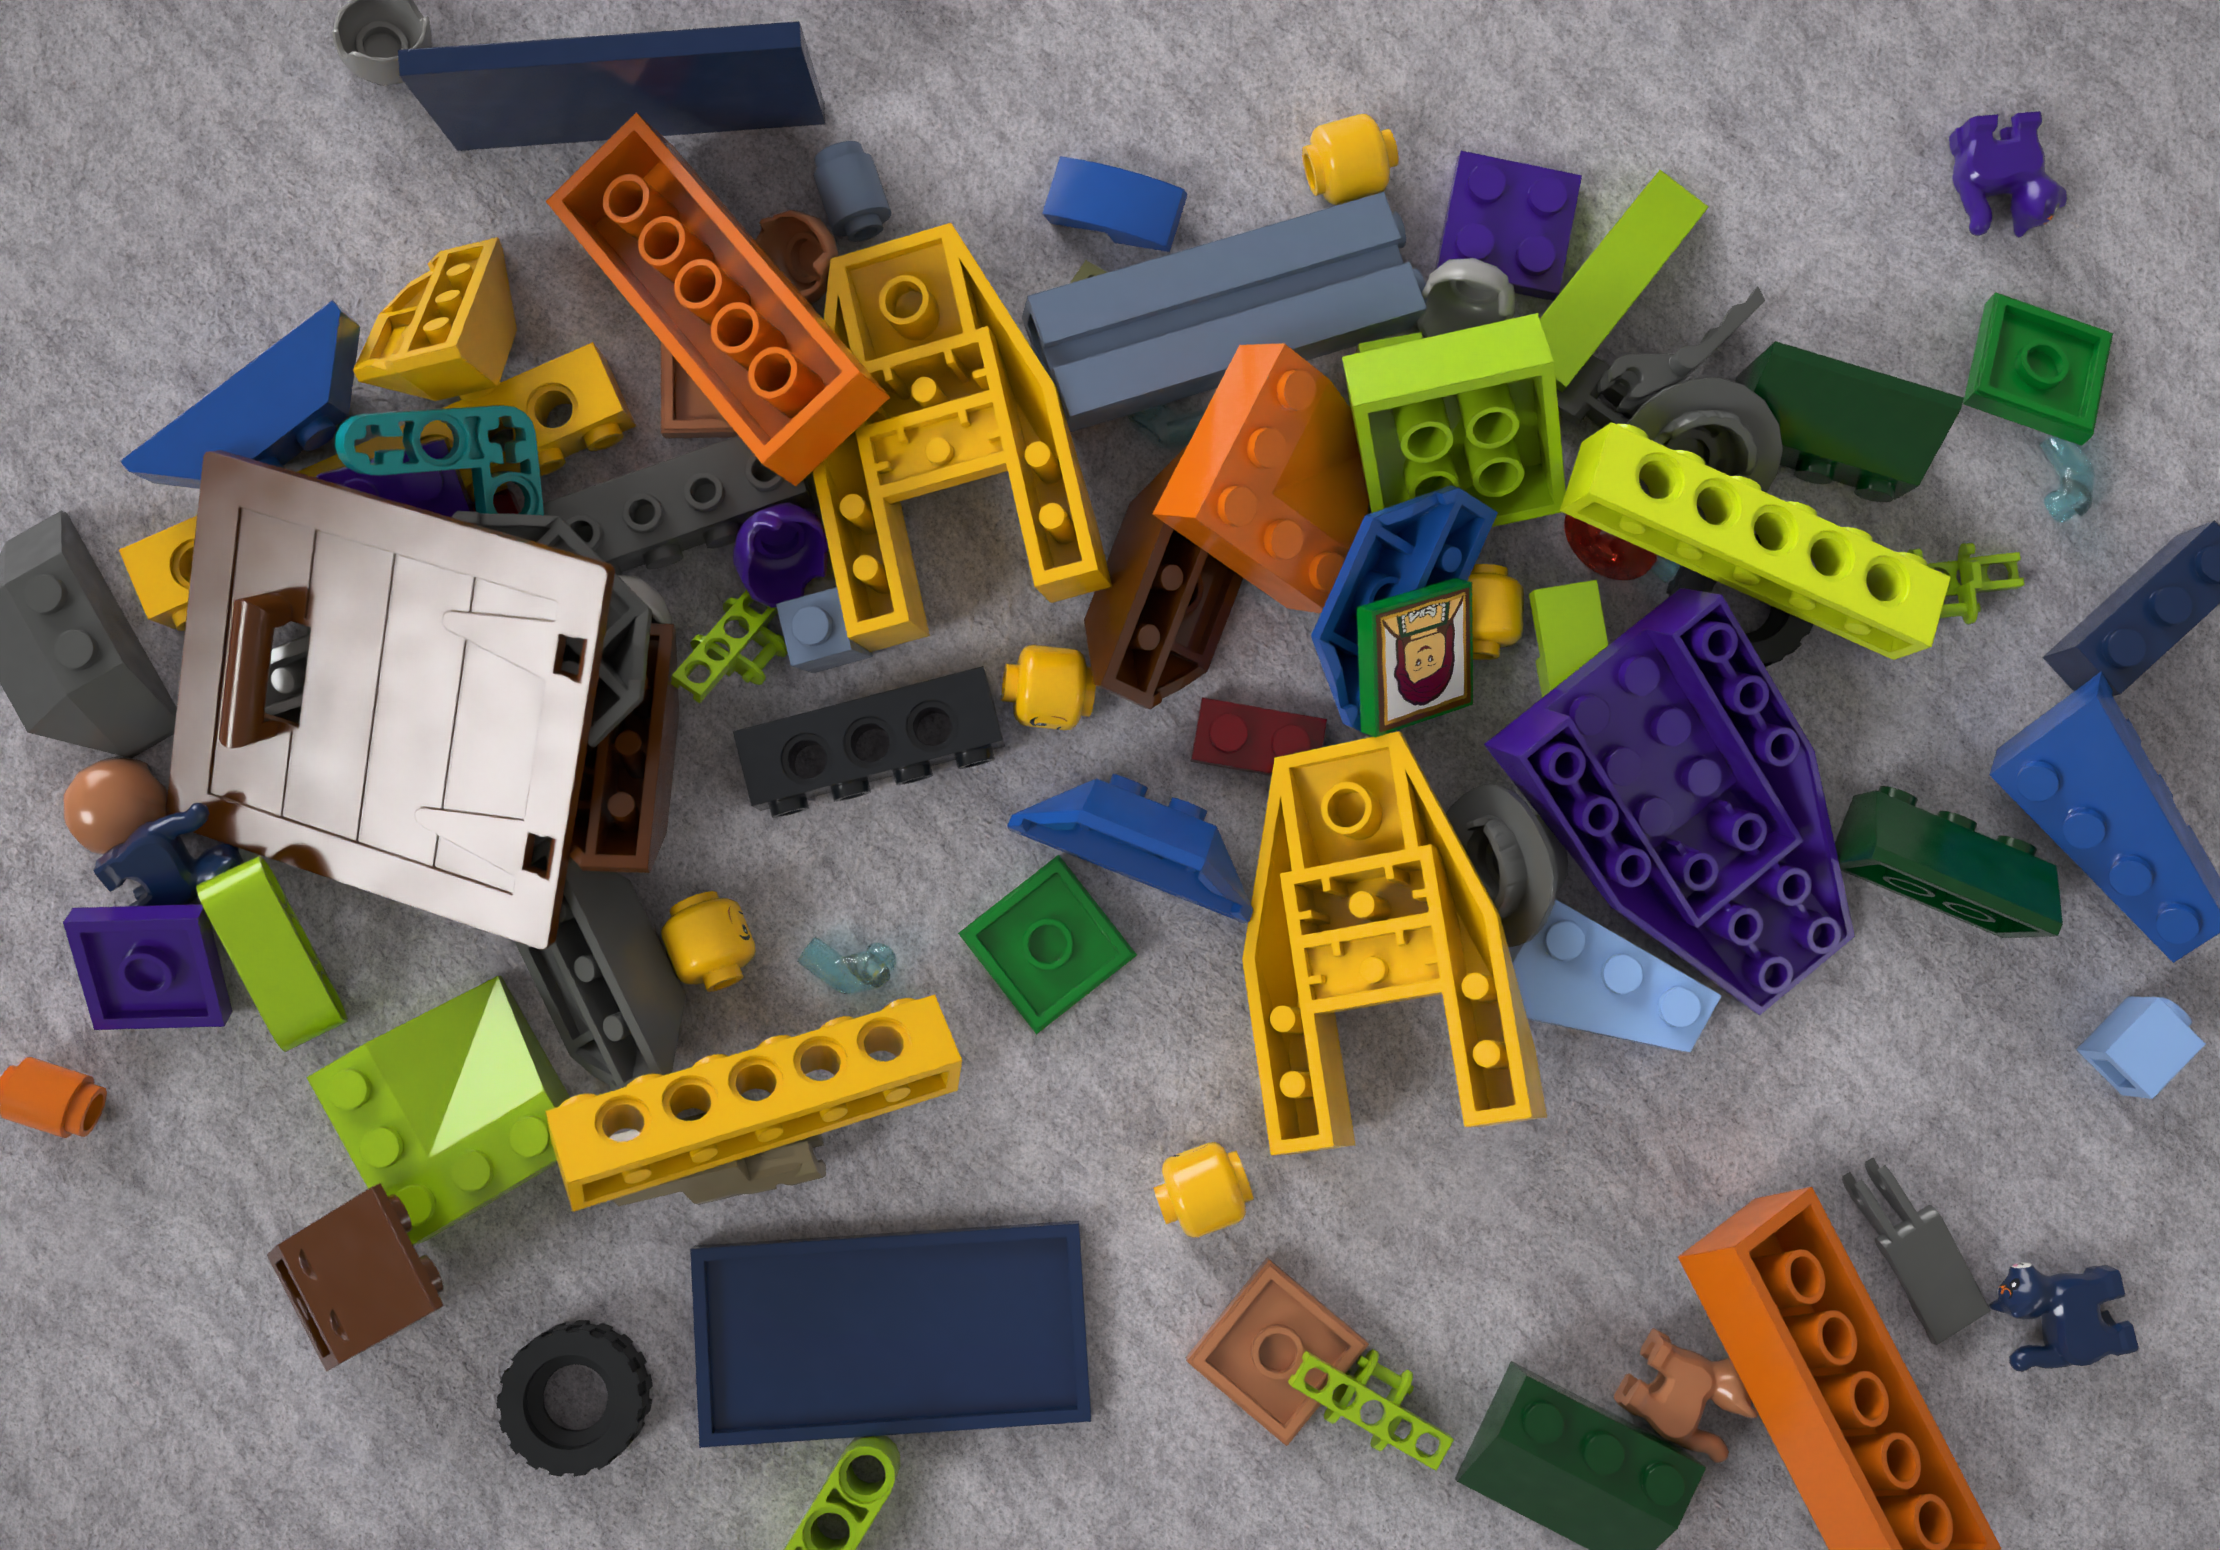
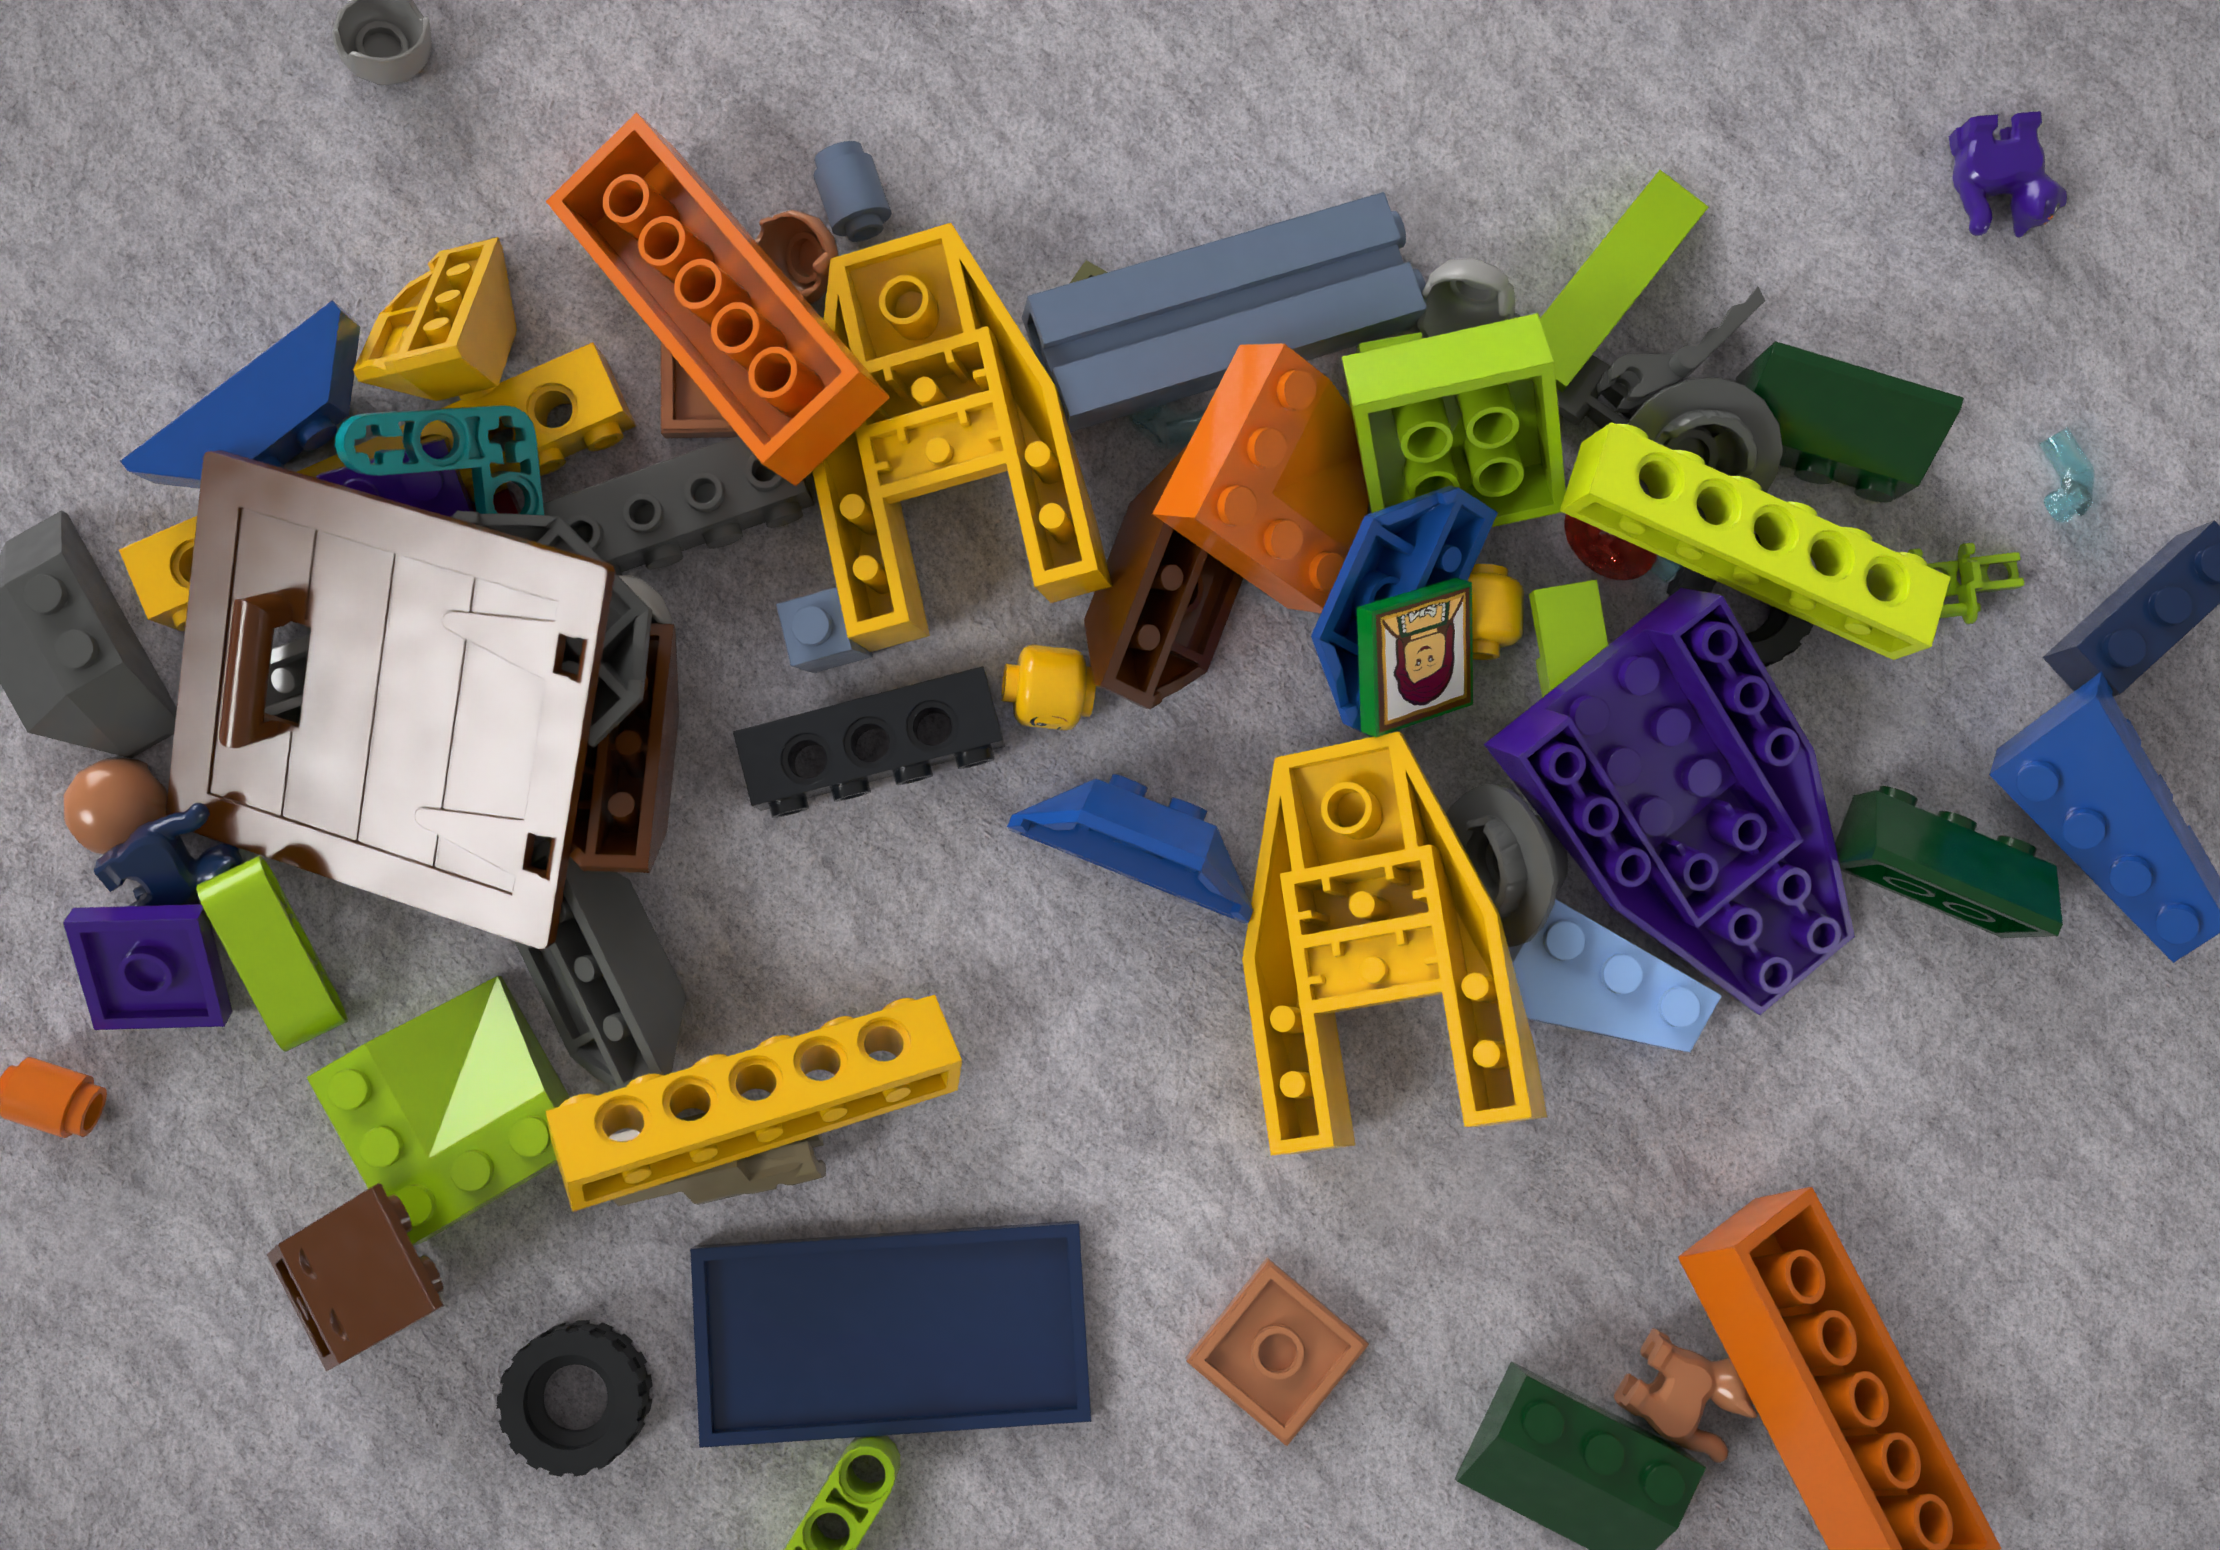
(596, 83): dark blue tile -> none
(708, 941): yellow head -> none
(722, 662): lime piece -> none
(780, 553): dark purple hair -> none
(852, 972): clear light blue arm -> none
(1047, 944): green tile -> none
(1115, 201): blue slope -> none
(1203, 1190): yellow head -> none
(1251, 736): dark red plate -> none
(1349, 159): yellow head -> none
(1393, 1413): lime piece -> none
(1511, 219): dark purple plate -> none
(1921, 1256): dark grey arm -> none
(2038, 369): green tile -> none
(2071, 1315): dark blue animal -> none
(2142, 1045): light blue brick -> none

